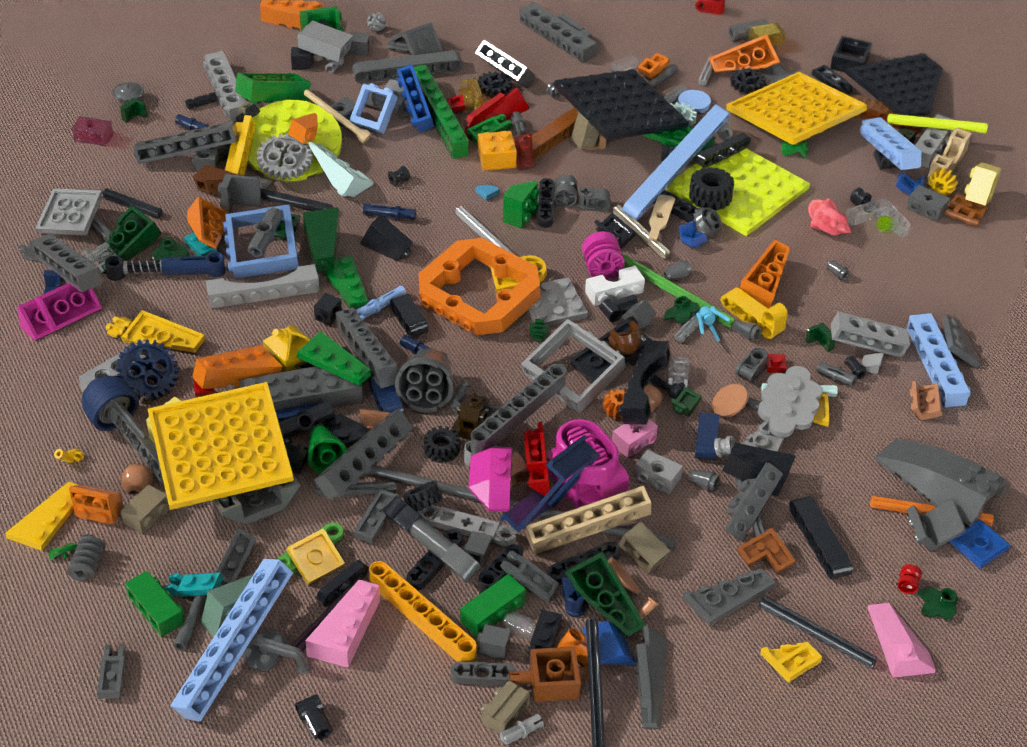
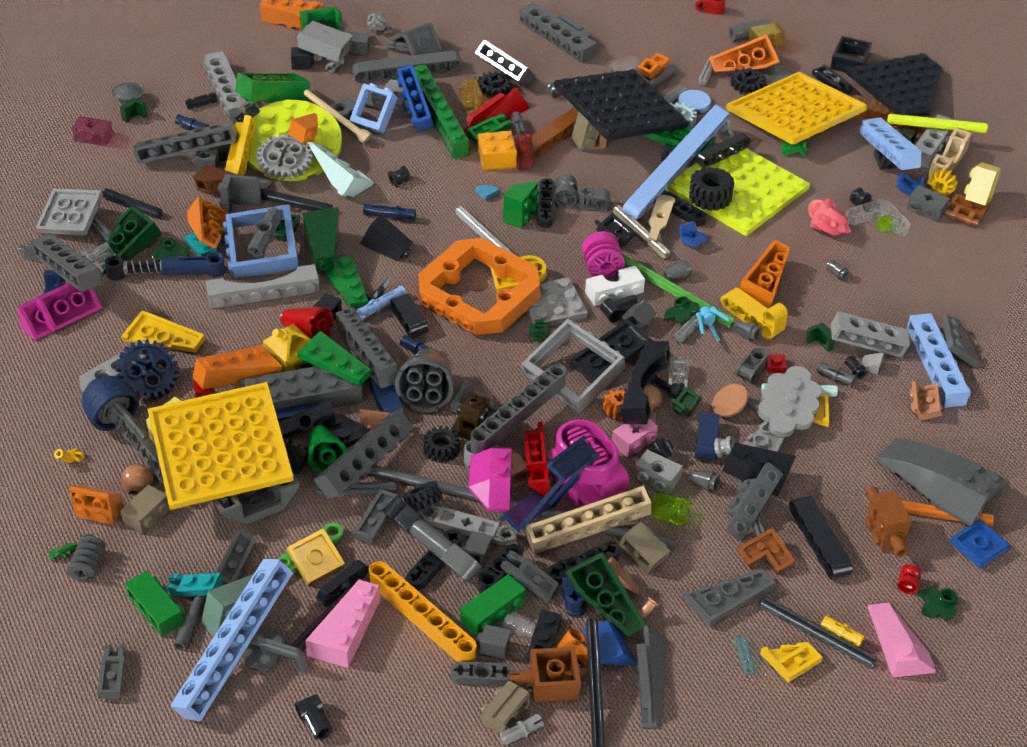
(44, 521): yellow wing -> none
(119, 326): yellow piece -> none
(309, 320): none -> red cone
(378, 292): none -> black bar
(456, 103): red plate -> none
(626, 341): reddish brown cap -> none
(661, 447): none -> black gear
(668, 508): none -> clear neon green piece
(707, 221): dark grey piece -> none
(744, 654): none -> clear light blue axle
(843, 631): none -> yellow pin
(887, 521): none -> dark orange brick
(937, 525): dark grey bracket -> none

